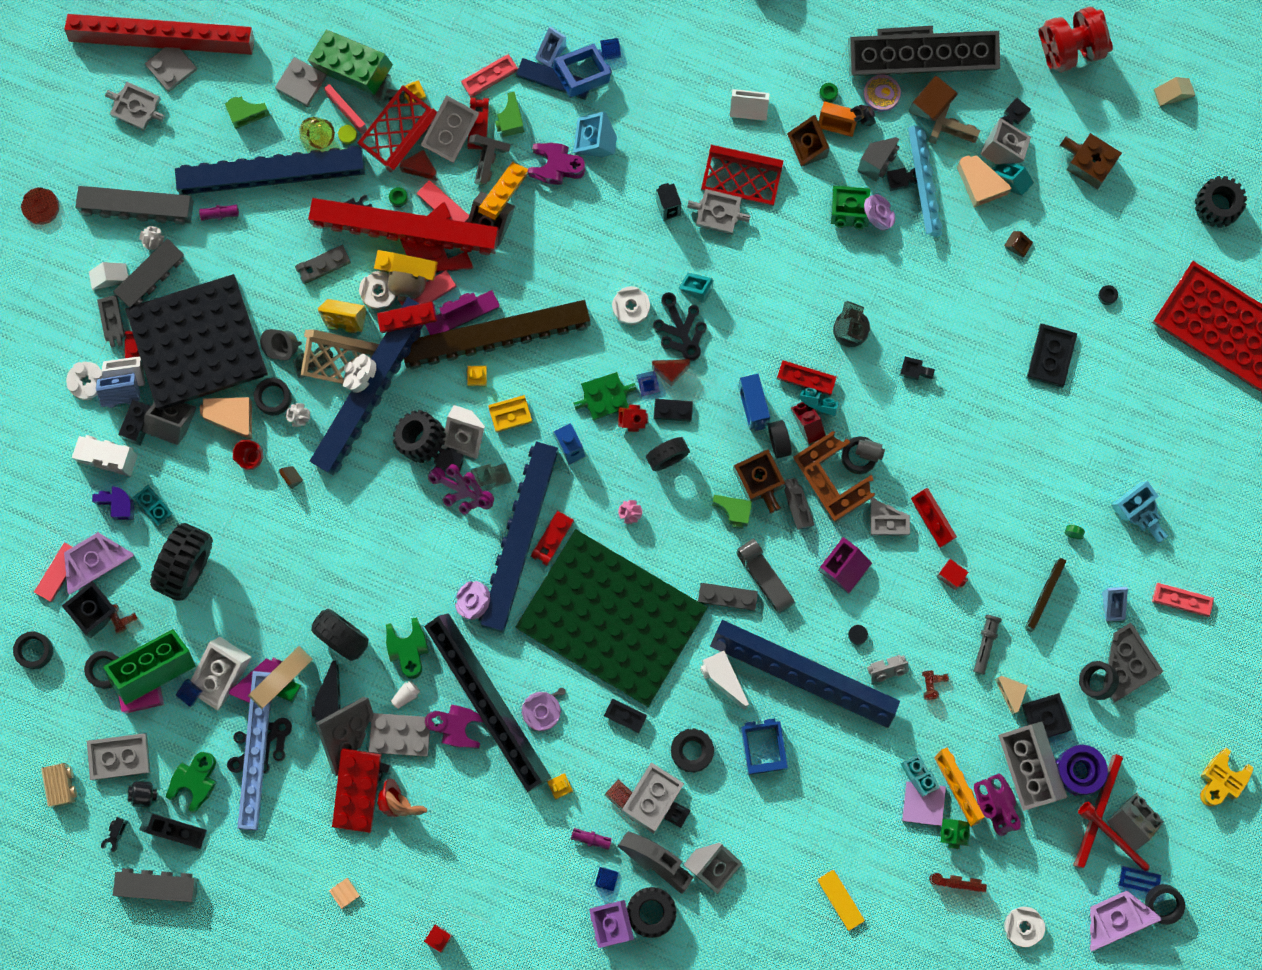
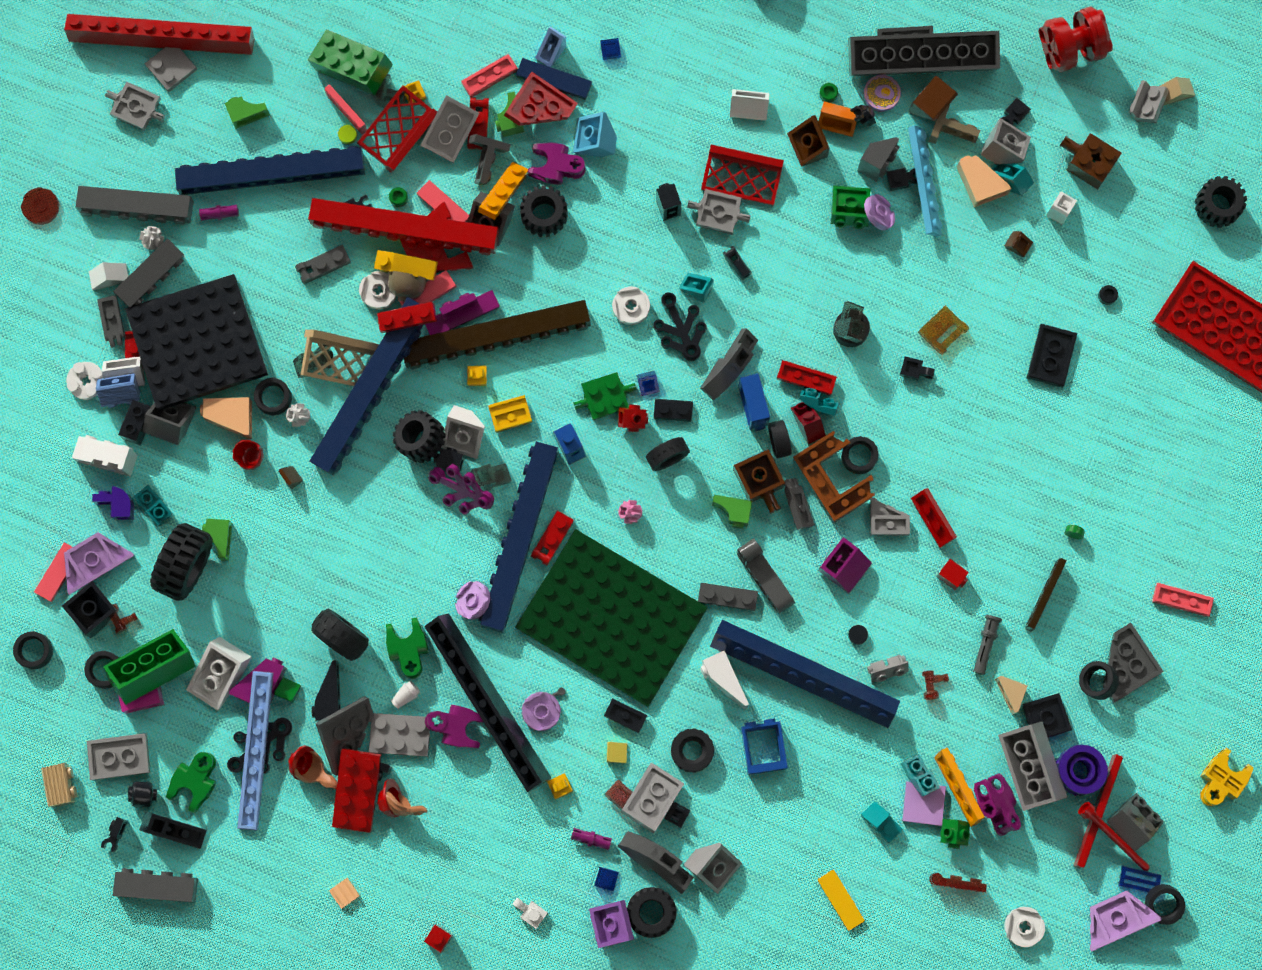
(189, 693): clear blue tile -> none
(221, 534): none -> bright green arch
(279, 344): dark grey piece -> none
(280, 677): tan slope -> none
(300, 81): light grey plate -> none
(309, 767): none -> piece
(316, 132): clear yellow piece -> none
(343, 315): yellow slope -> none
(358, 373): white plate -> none
(419, 166): clear red slope -> none
(532, 913): none -> white plate
(539, 103): none -> red plate
(539, 197): none -> black tyre
(570, 85): blue window -> none
(616, 752): none -> light yellow slope
(670, 369): clear red slope -> none
(731, 366): none -> dark grey slope
(738, 265): none -> black bar
(870, 450): dark grey brick -> none
(881, 821): none -> teal slope
(939, 325): none -> clear orange plate
(1061, 208): none -> white slope
(1115, 603): light blue slope -> none
(1141, 509): medium azure brick -> none
(1148, 102): none -> light grey bracket

